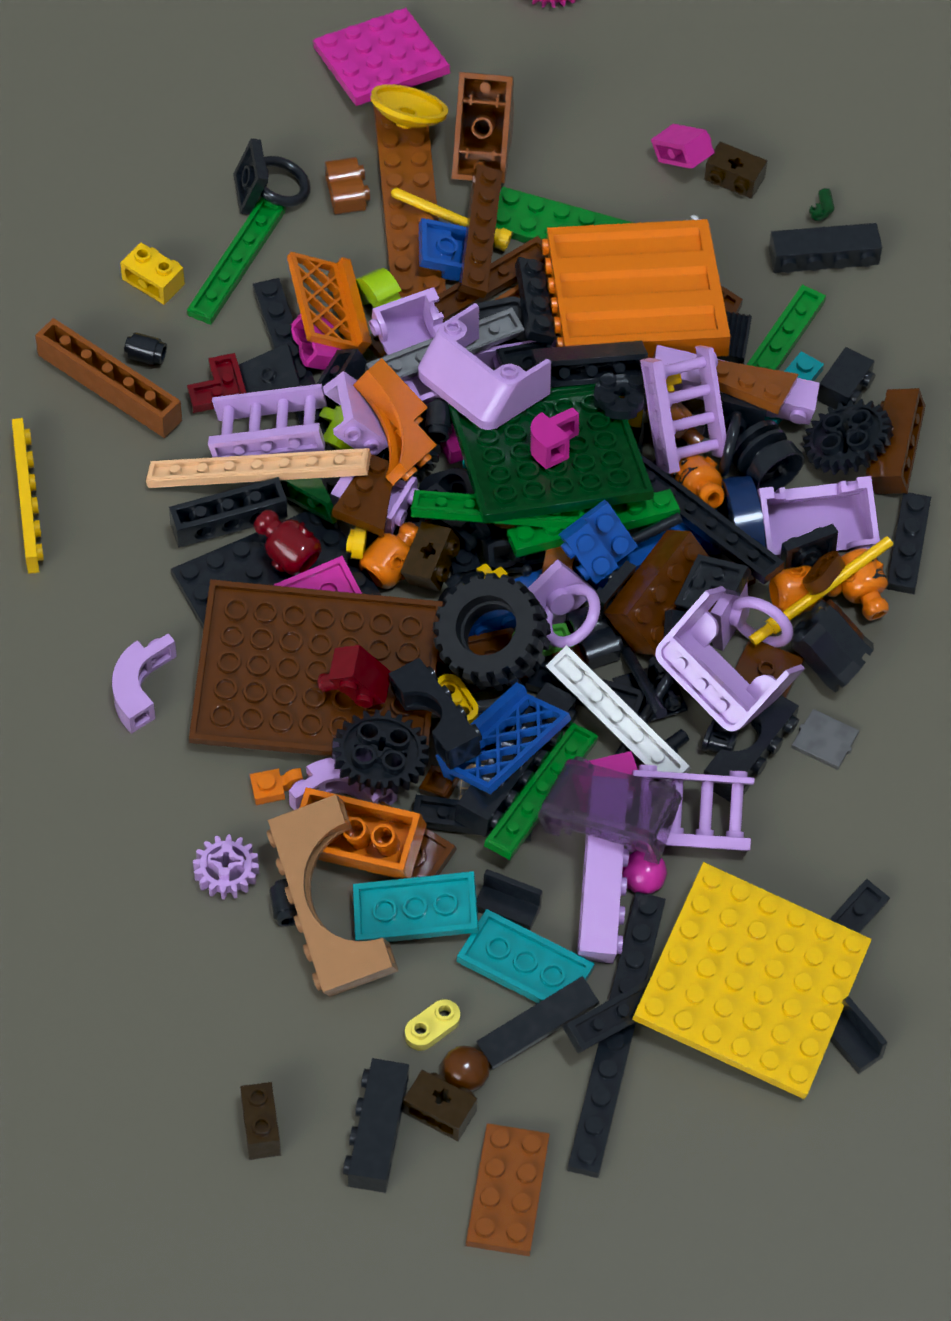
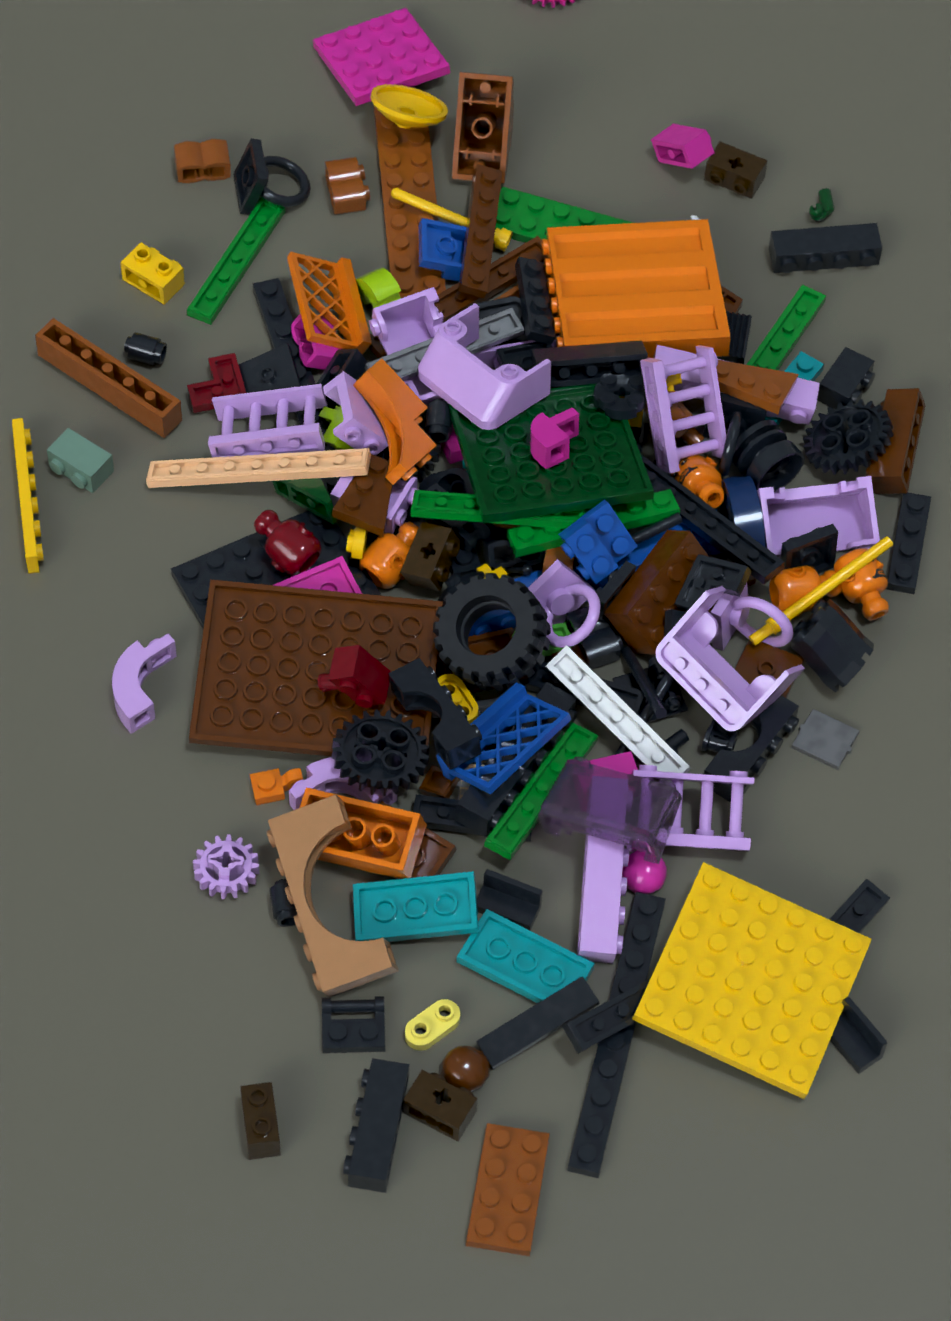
(80, 460): none -> sand green brick
(202, 161): none -> dark orange brick
(226, 511): black brick -> none
(353, 1034): none -> black plate
(823, 572): reddish brown beam -> none

